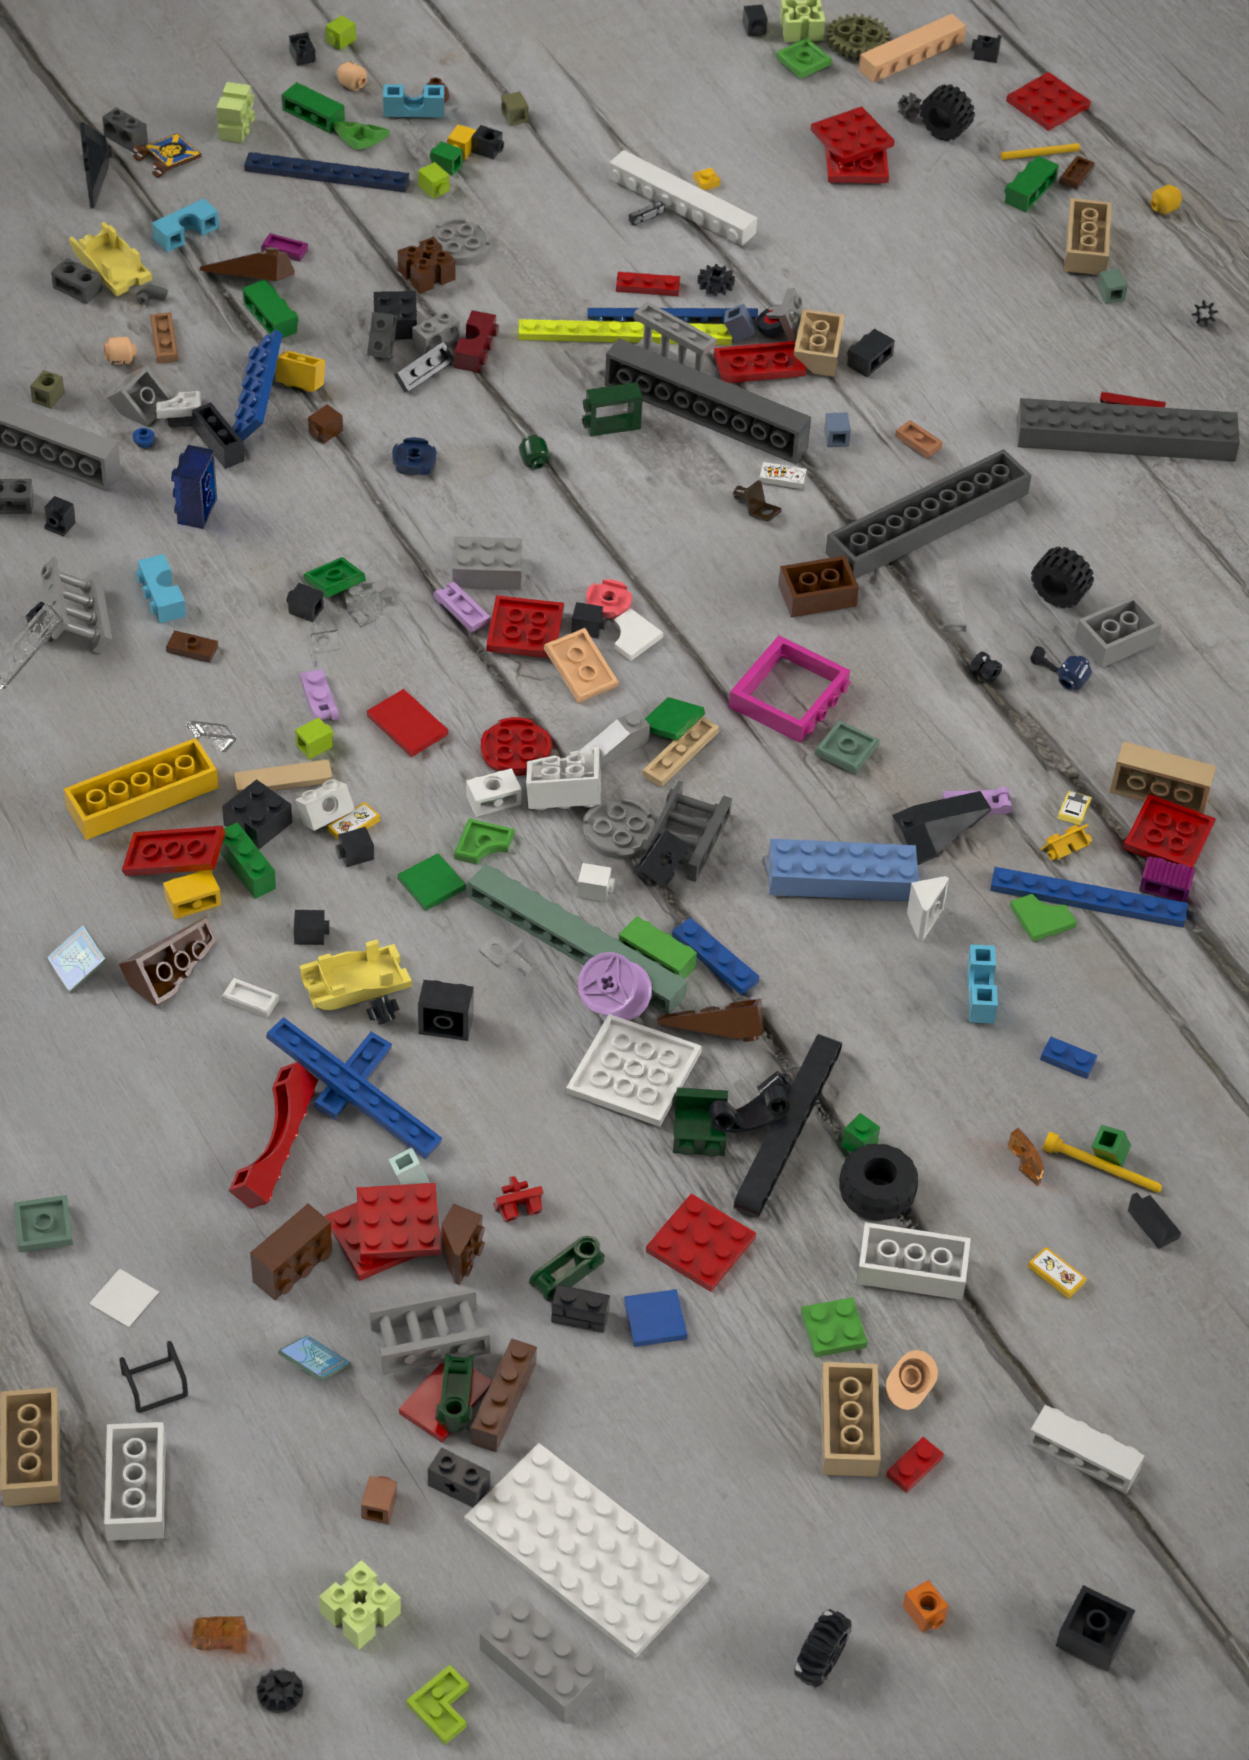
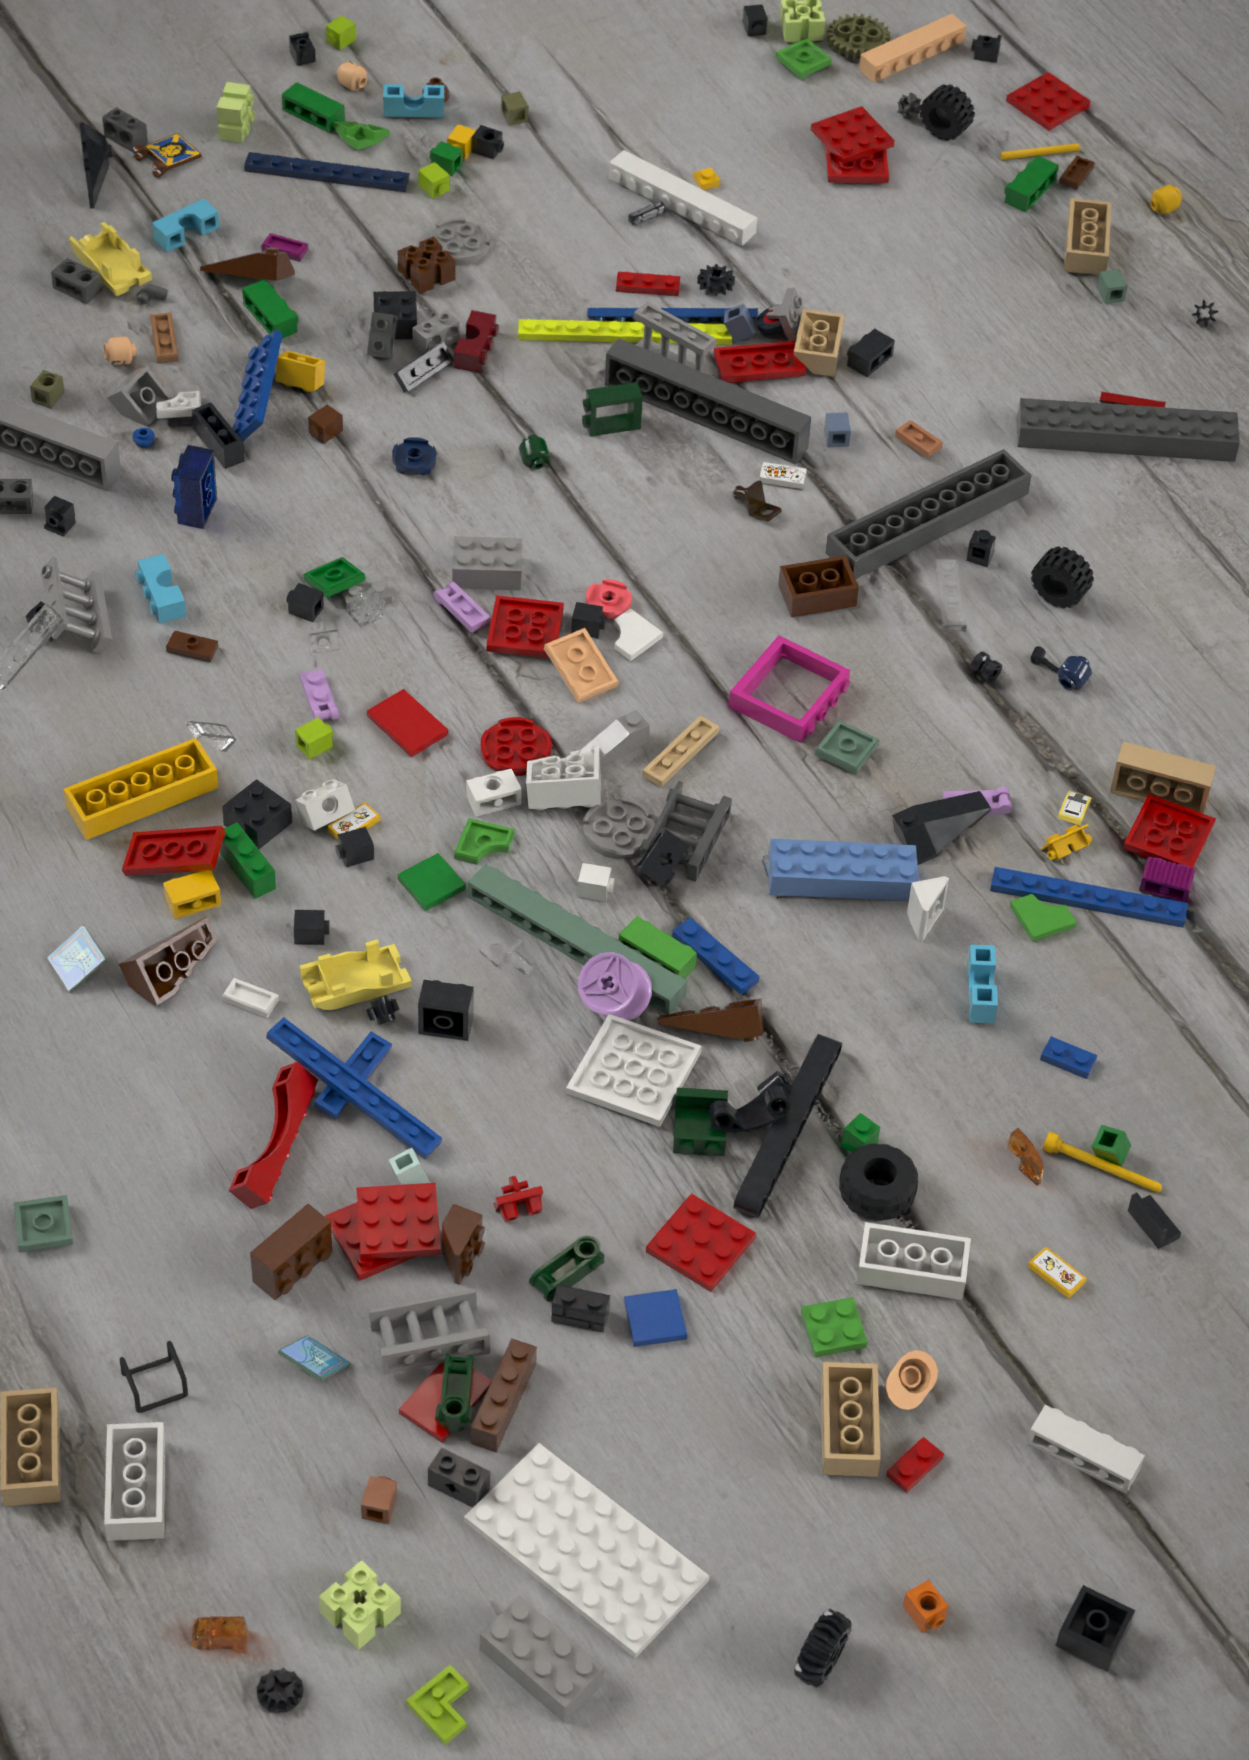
(124, 1297): white sticker -> none
(286, 776): tan tile -> none
(674, 718): green tile -> none
(982, 542): none -> black brick
(1118, 631): light grey brick -> none

